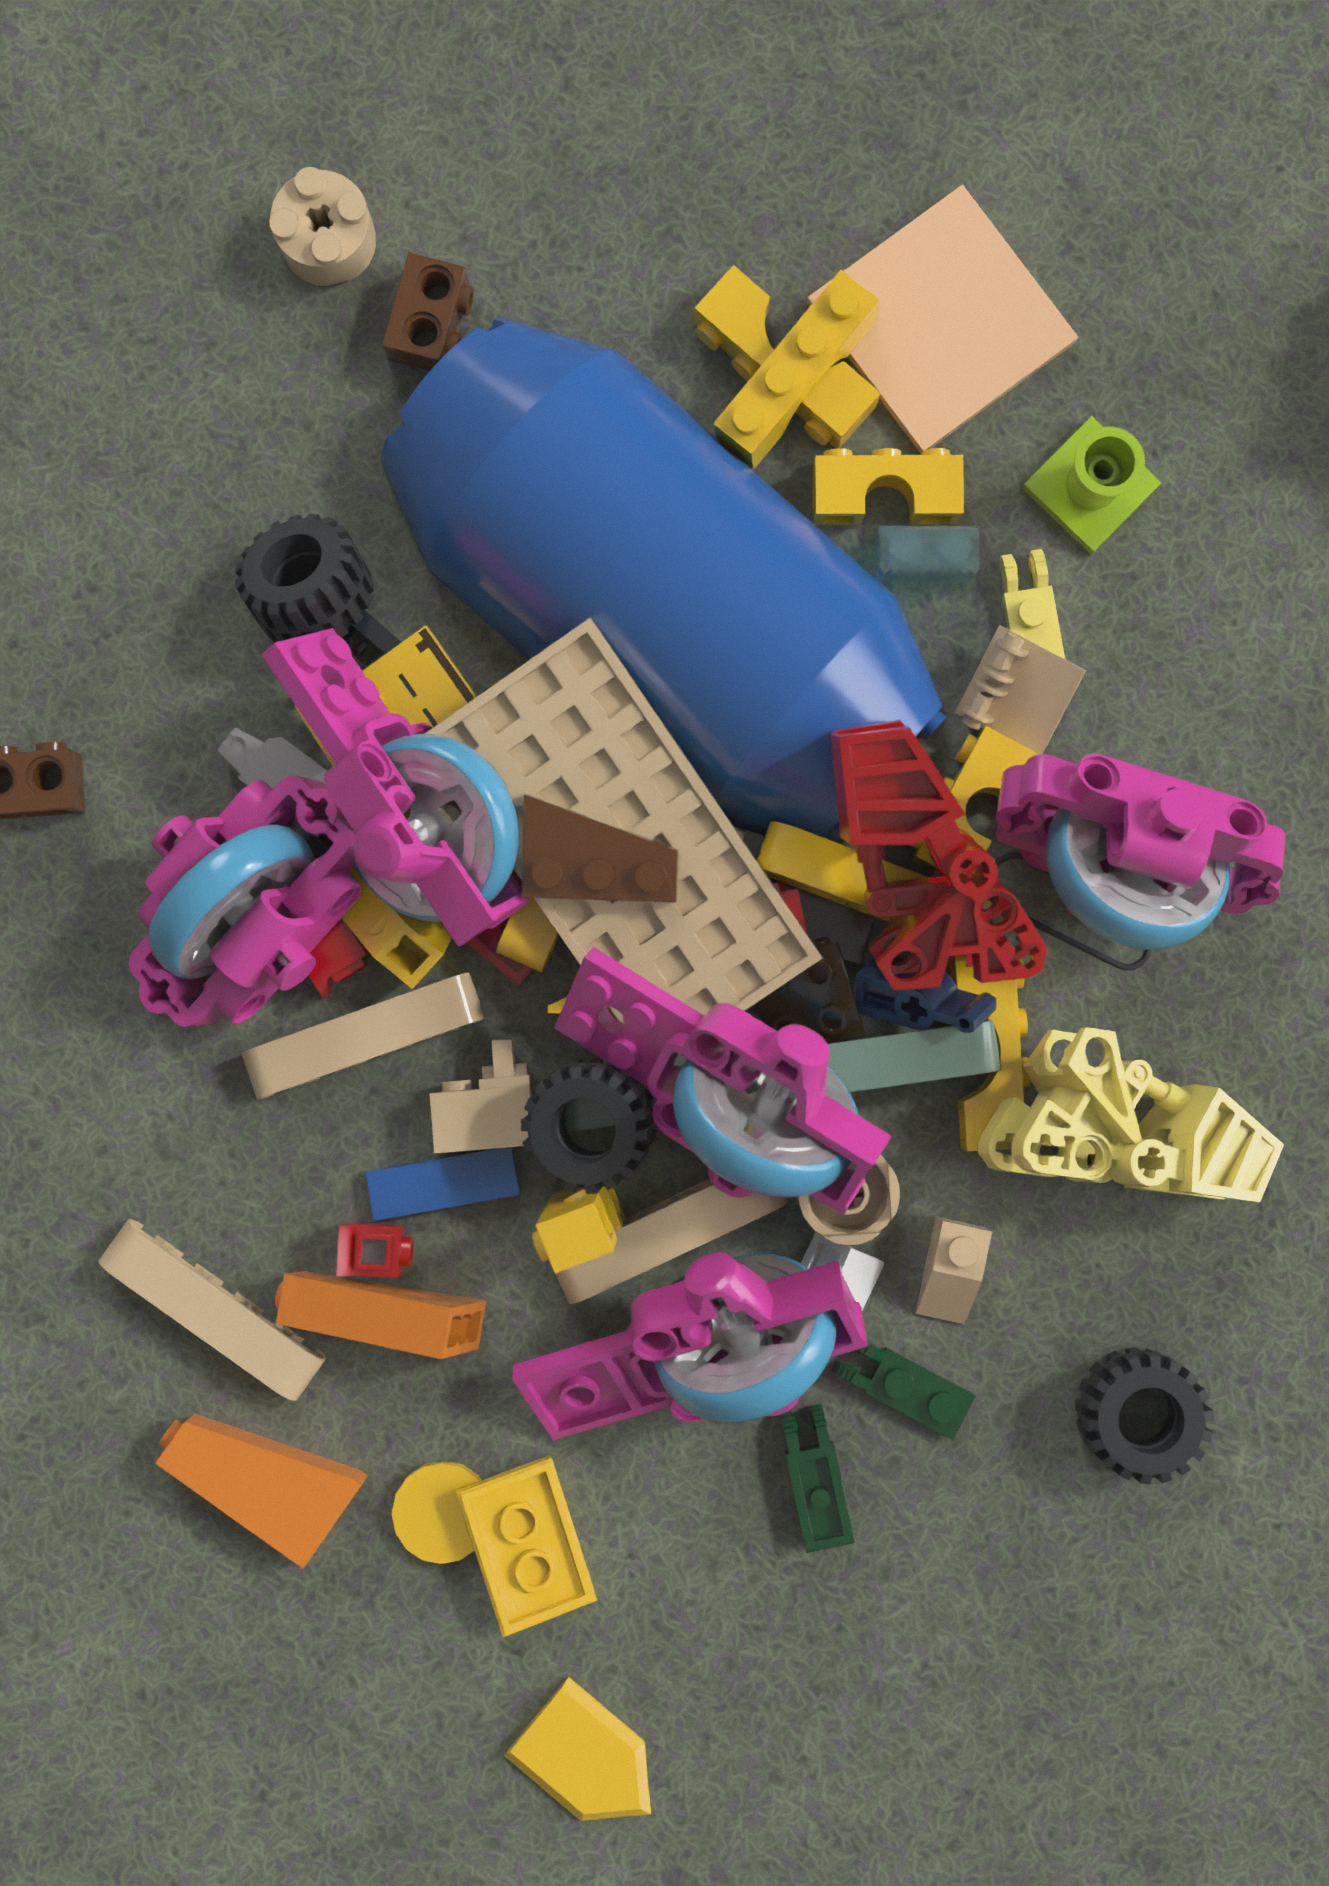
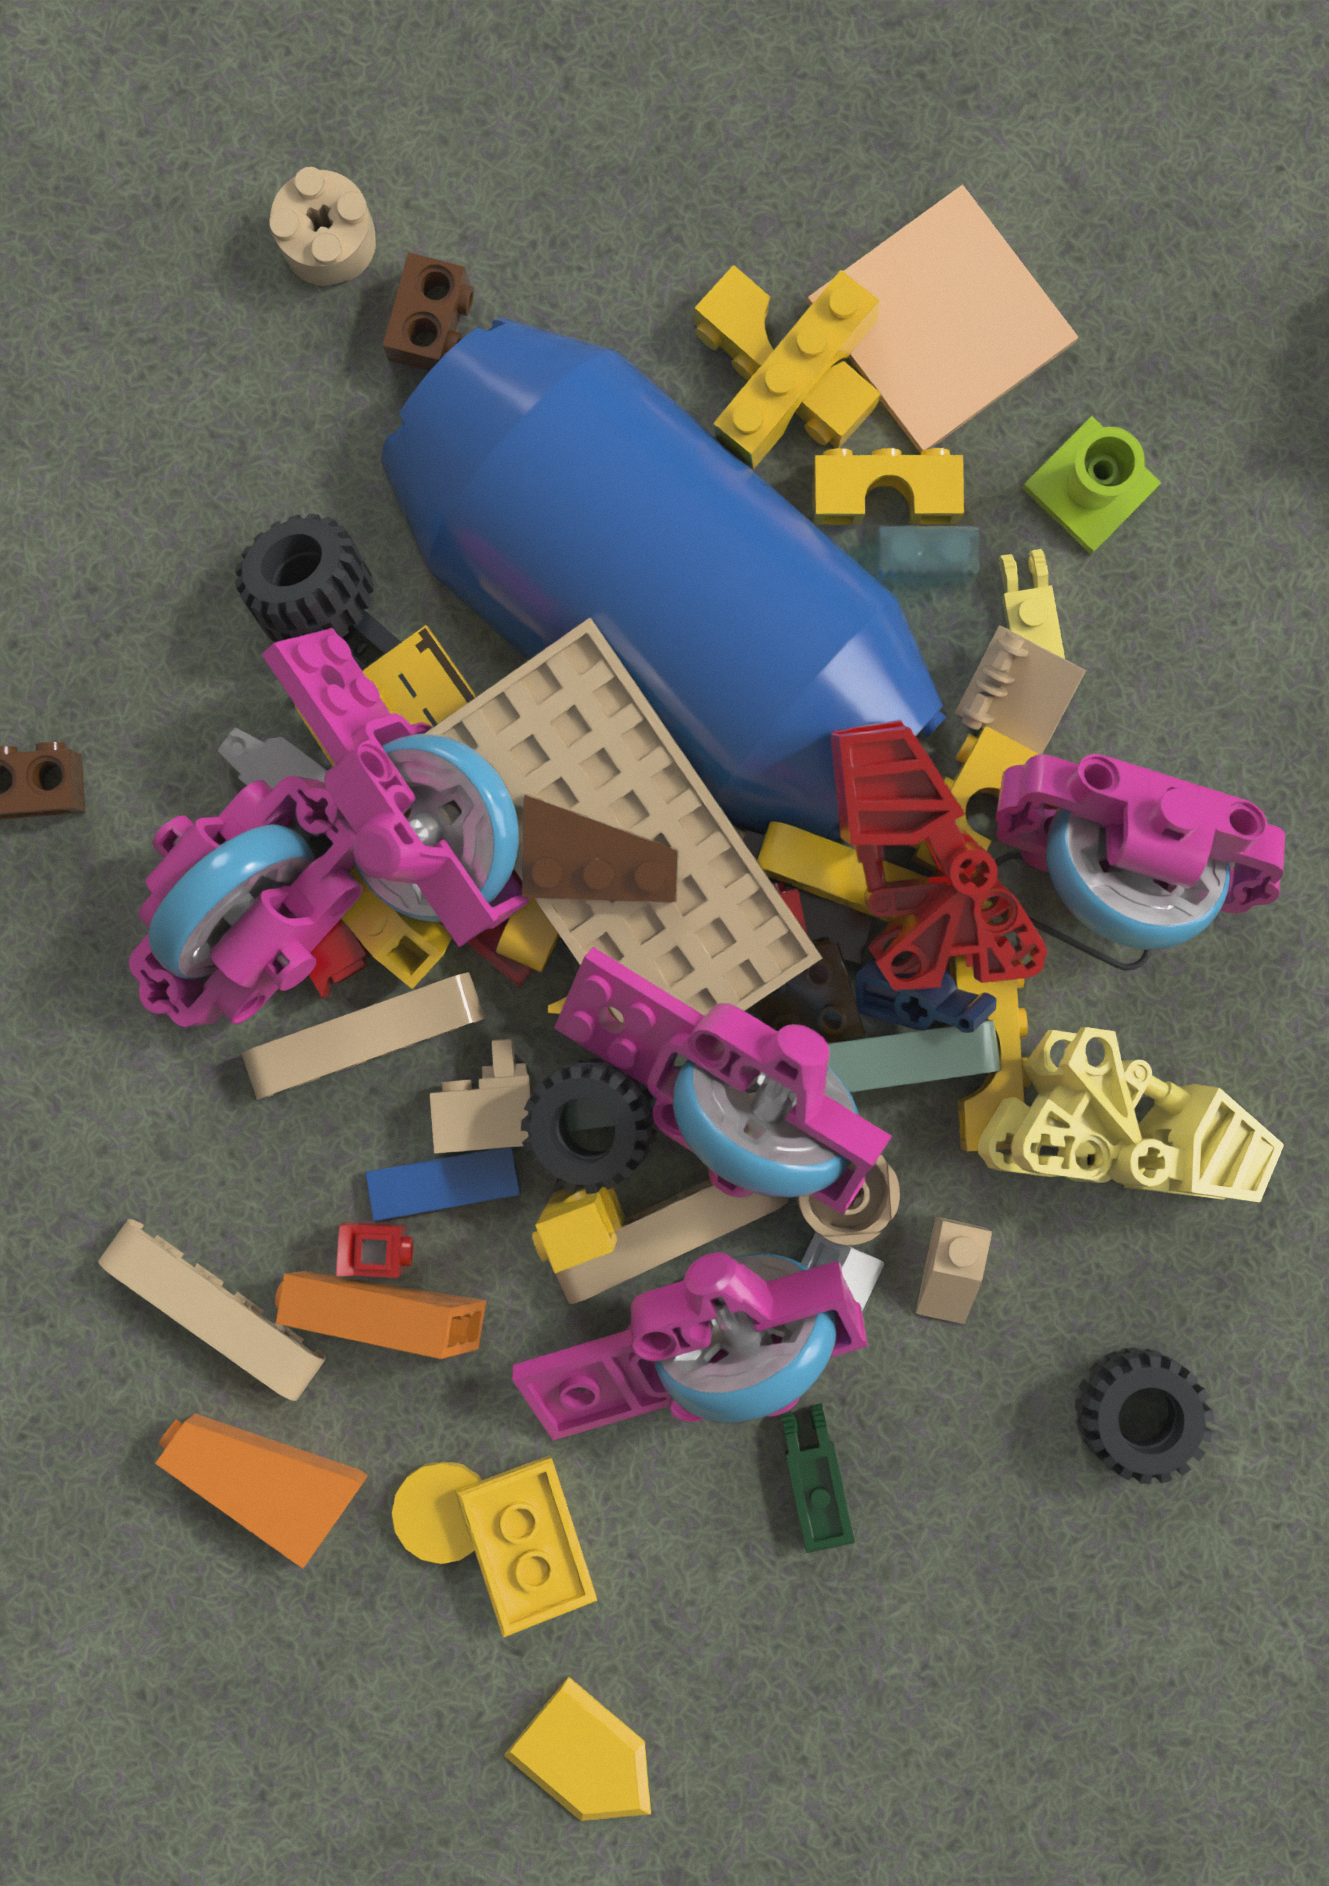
(911, 1389): dark green hinge -> none

